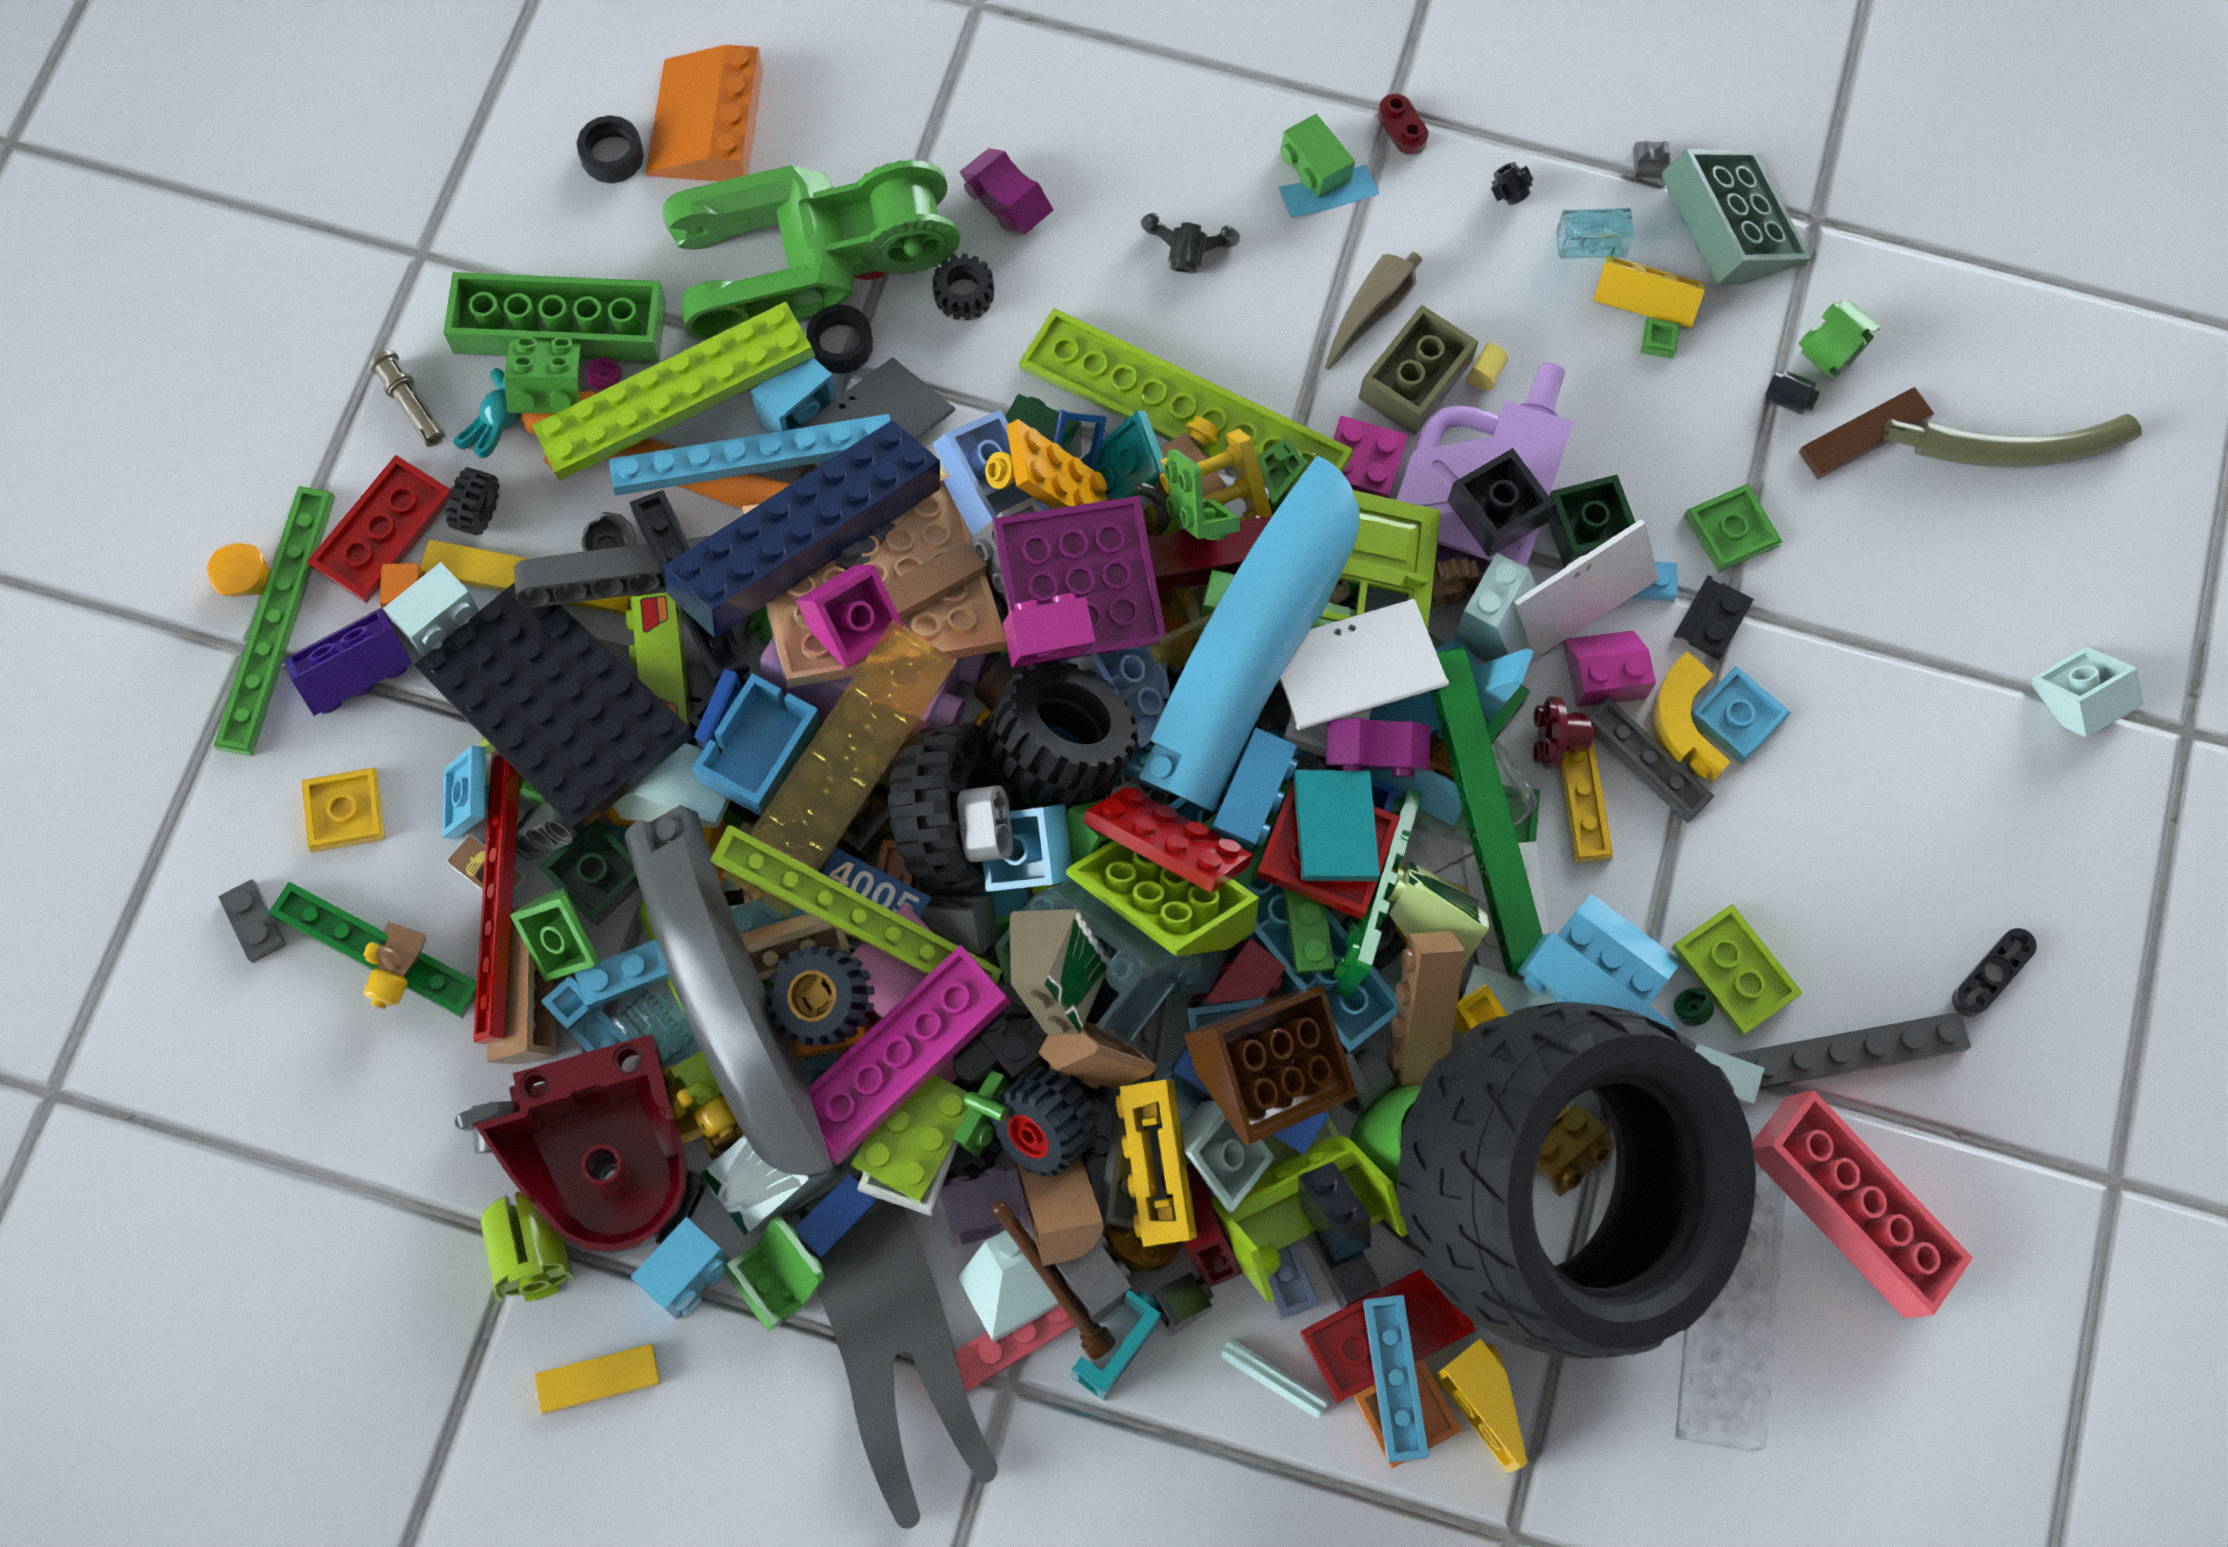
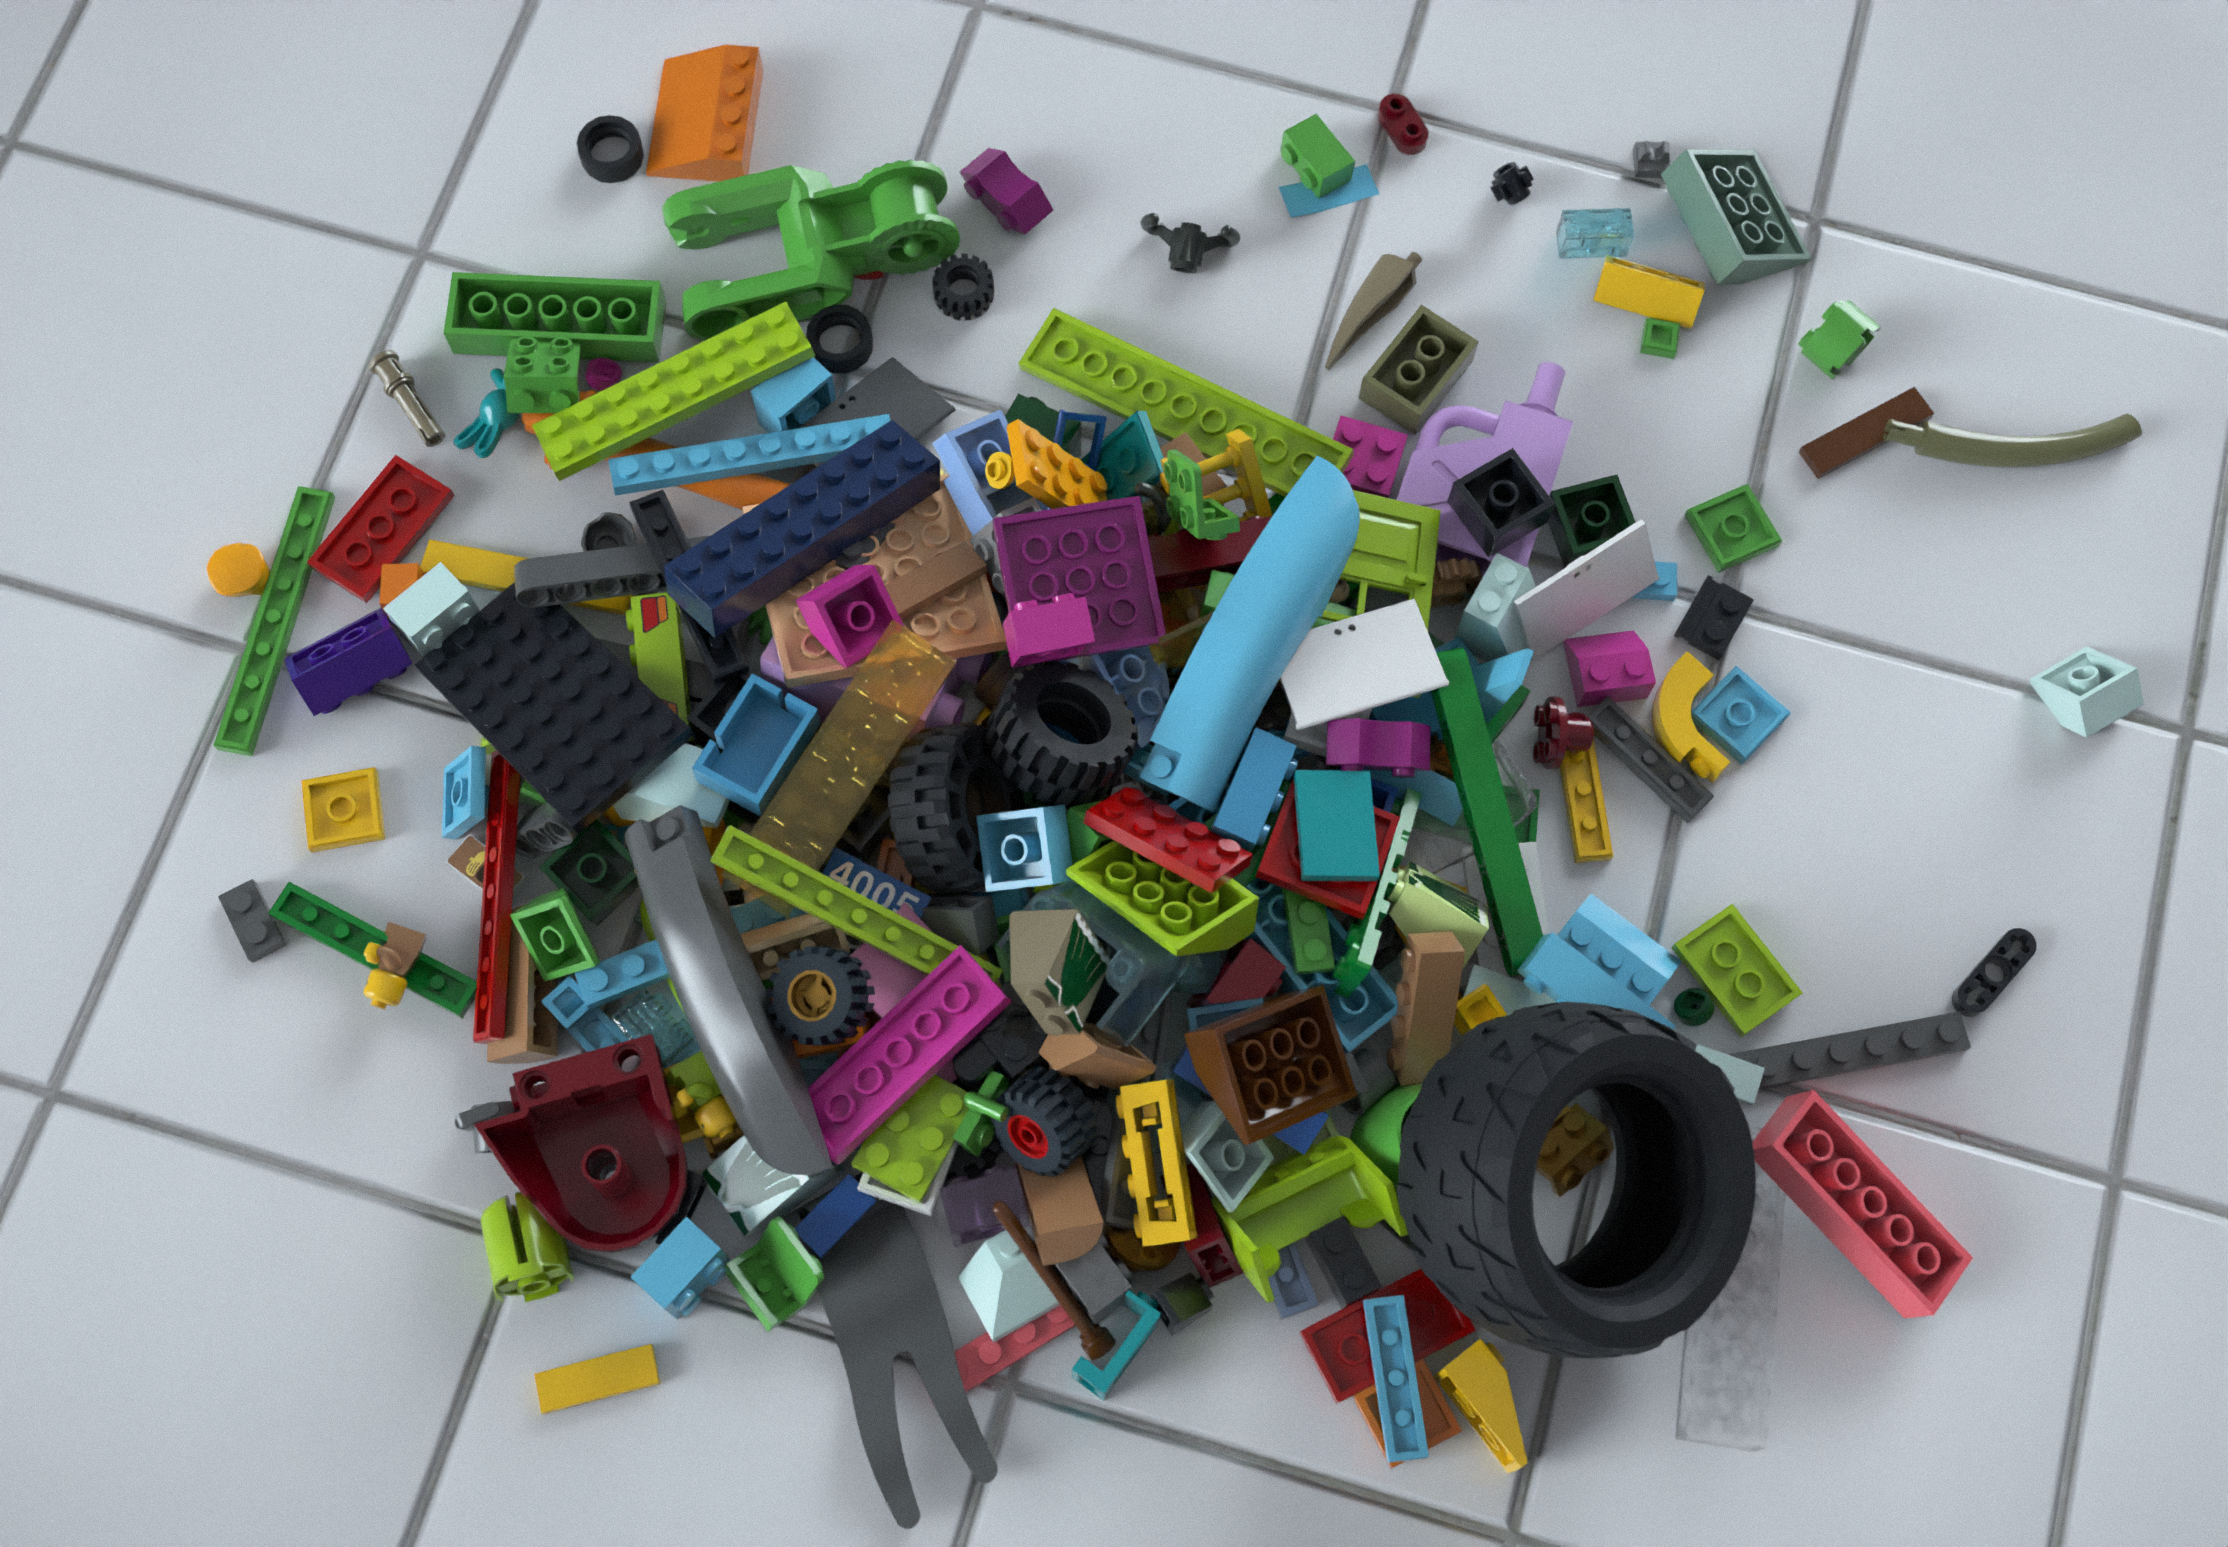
(472, 501): black tyre -> none
(720, 702): blue tile -> none
(985, 824): light grey beam -> none
(1202, 431): yellow plate -> none
(1274, 1378): light aqua axle -> none
(1281, 468): bright green piece -> none
(1334, 1211): black brick -> none
(1487, 367): light yellow brick -> none
(1792, 392): black brick -> none

